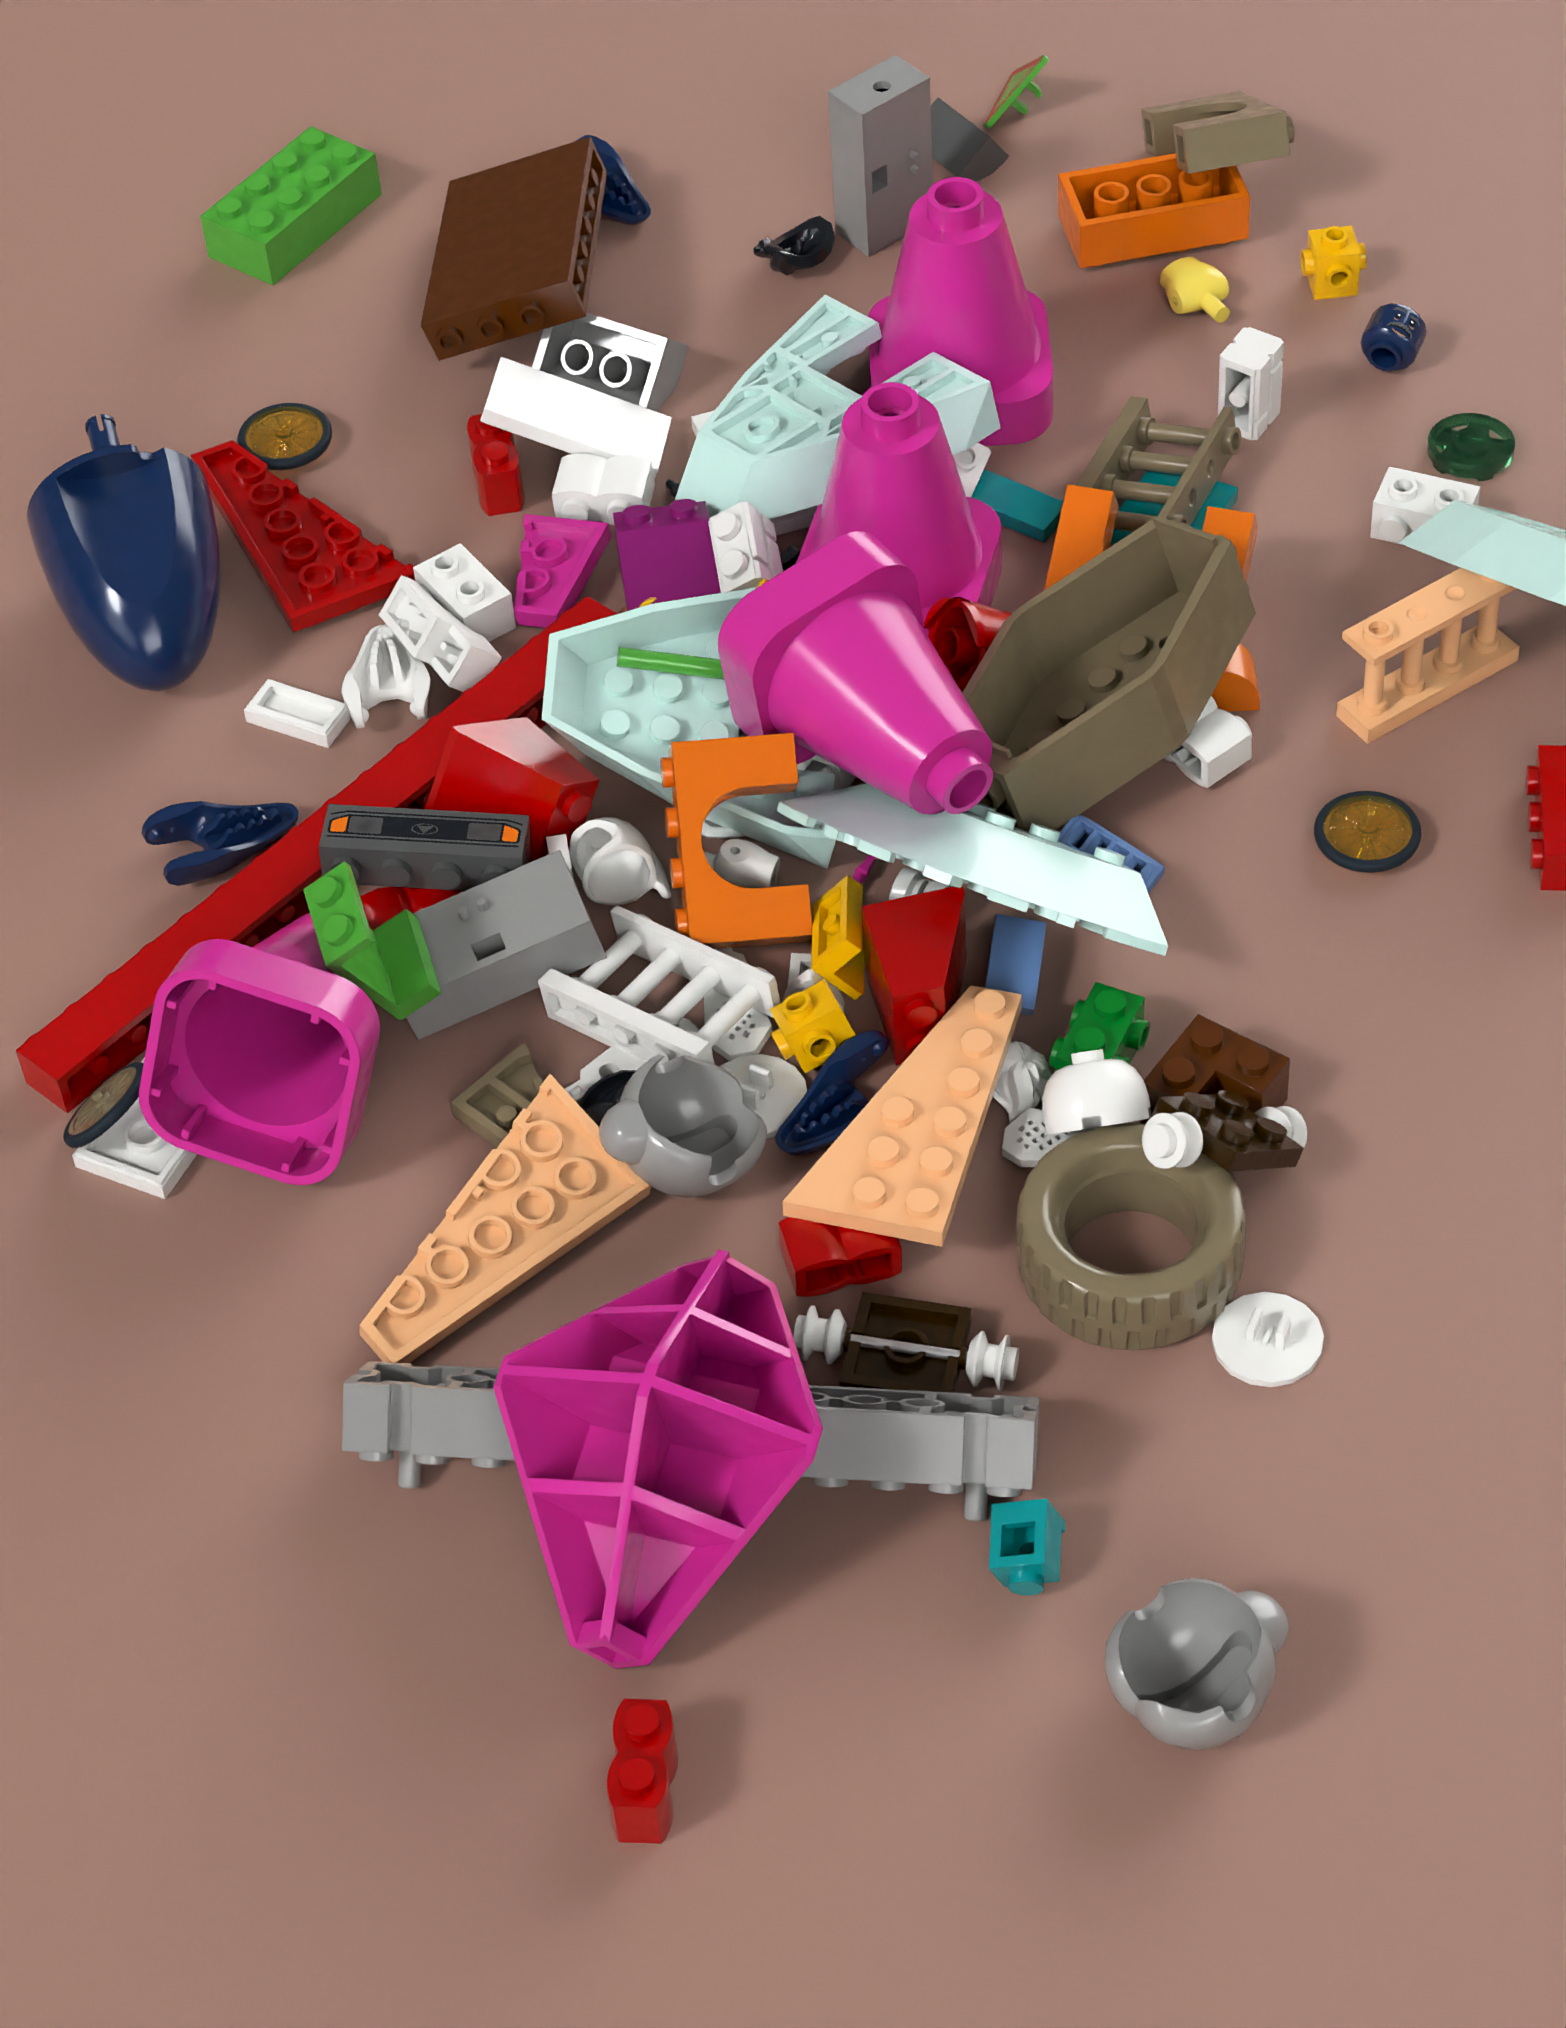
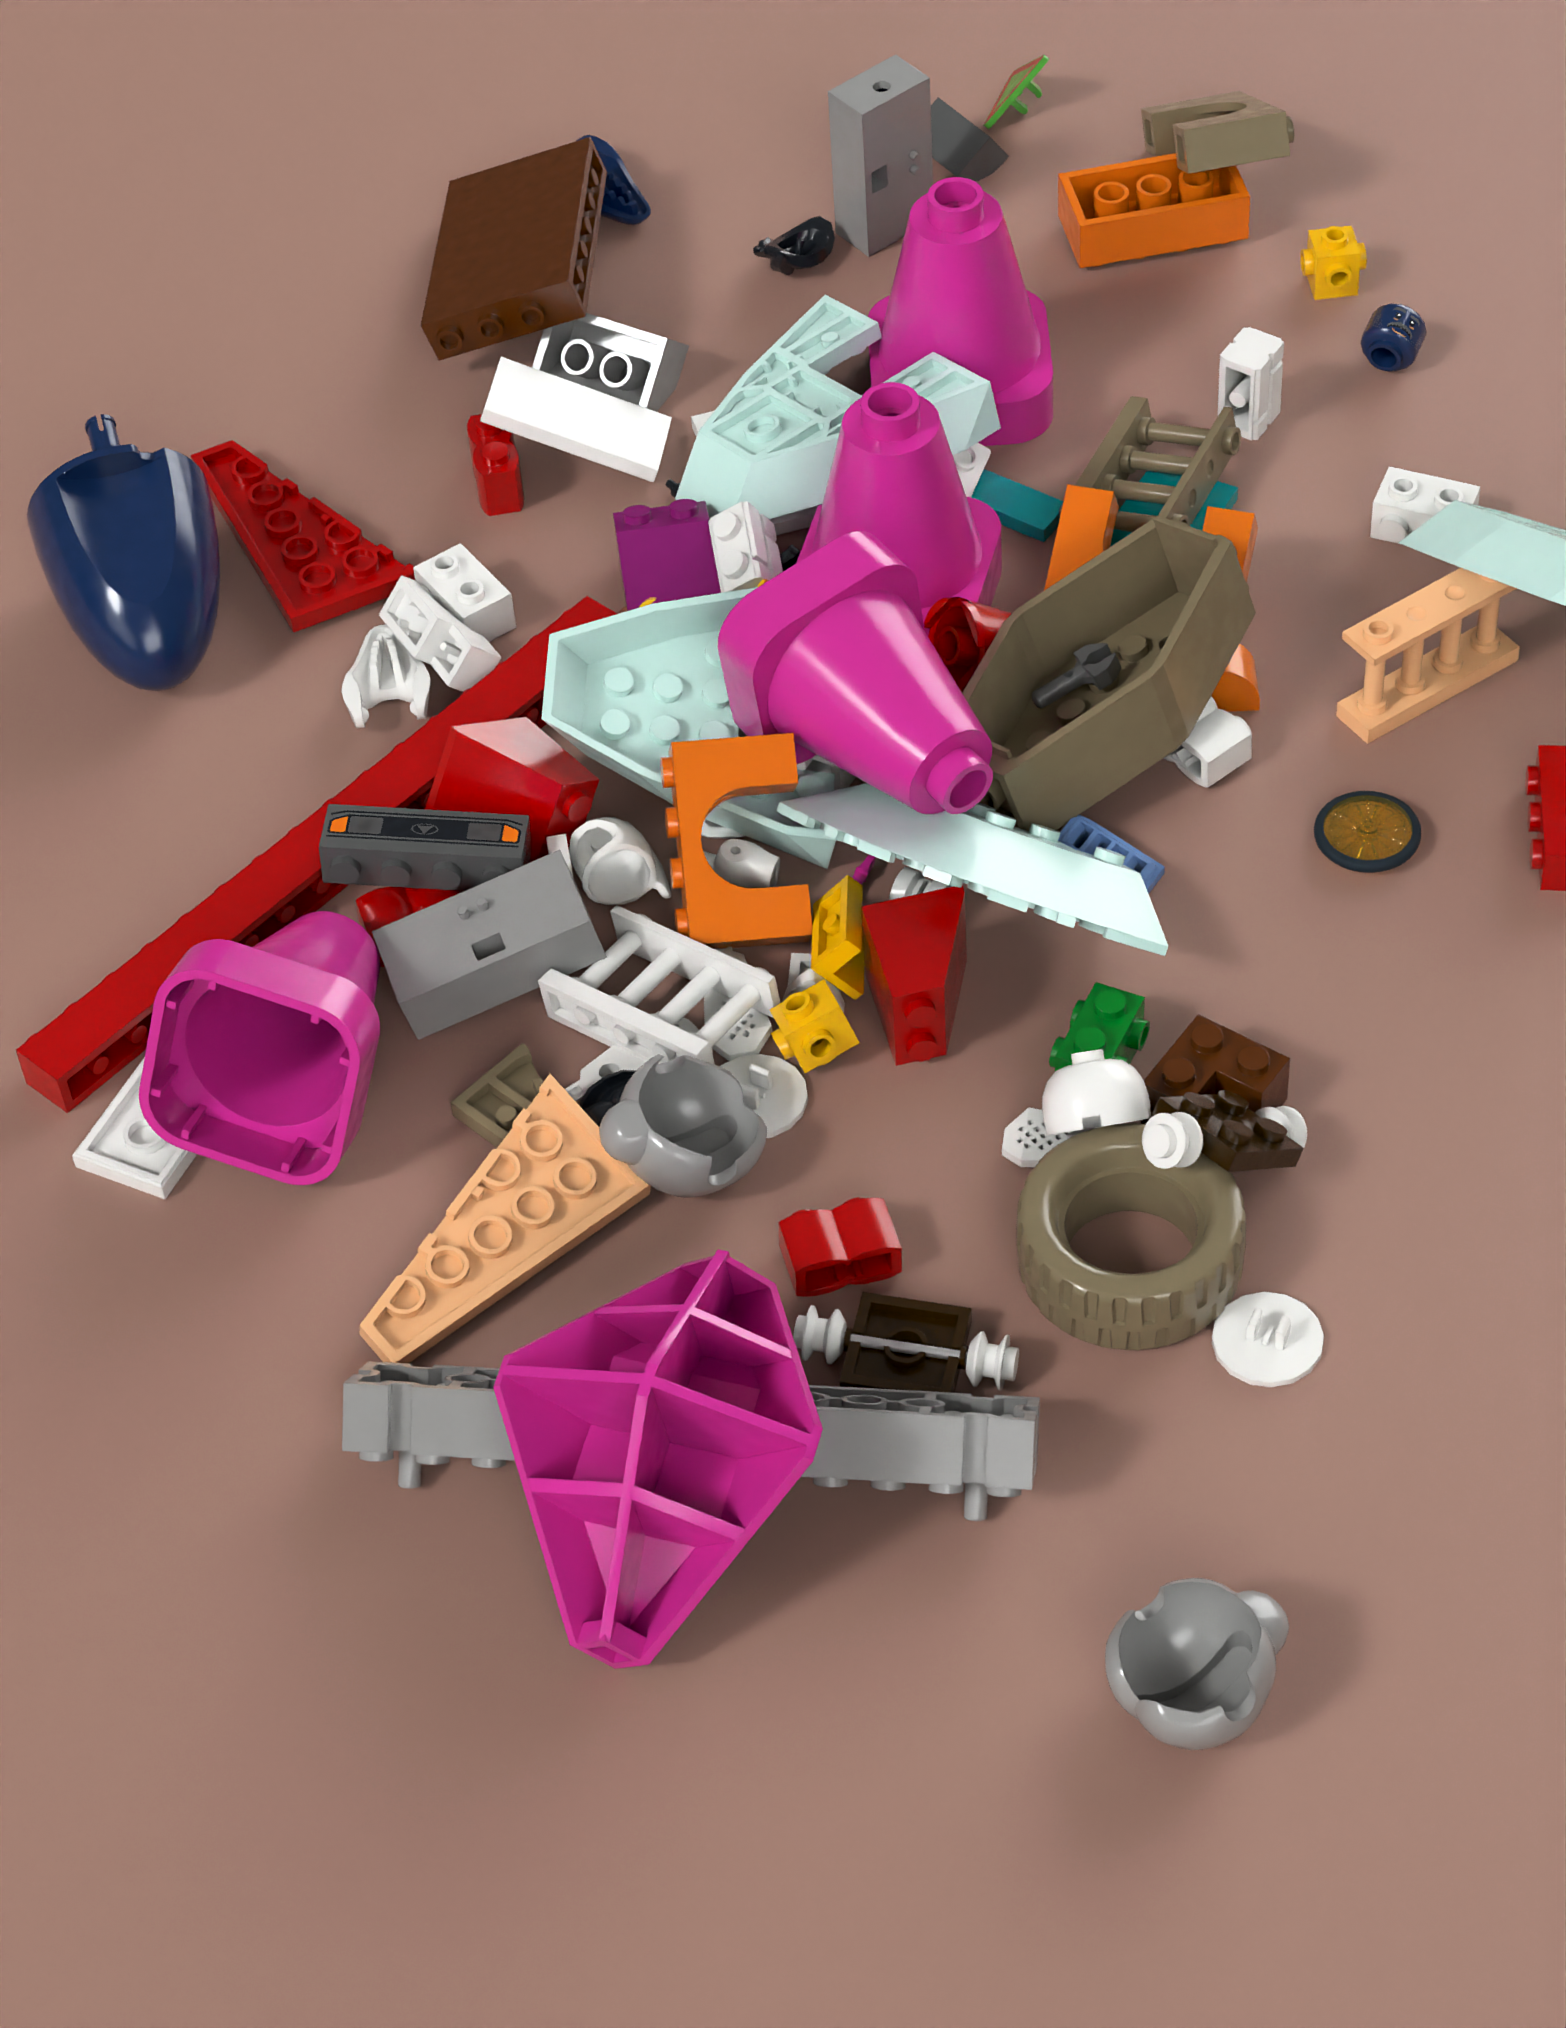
(104, 1106): wheel -> none
(224, 831): dark blue animal -> none
(286, 435): clear yellow wheel -> none
(291, 205): bright green brick -> none
(297, 713): white tile -> none
(385, 963): bright green panel -> none
(555, 566): dark pink wing -> none
(598, 487): white brick -> none
(642, 1771): red brick -> none
(669, 663): bright green piece -> none
(832, 1098): dark blue animal -> none
(914, 1141): light nougat wing -> none
(1016, 958): medium blue slope -> none
(1016, 1533): teal brick -> none
(1021, 1079): white hat -> none
(1093, 665): none -> dark grey bar
(1195, 287): light yellow piece -> none
(1471, 449): clear green wheel -> none

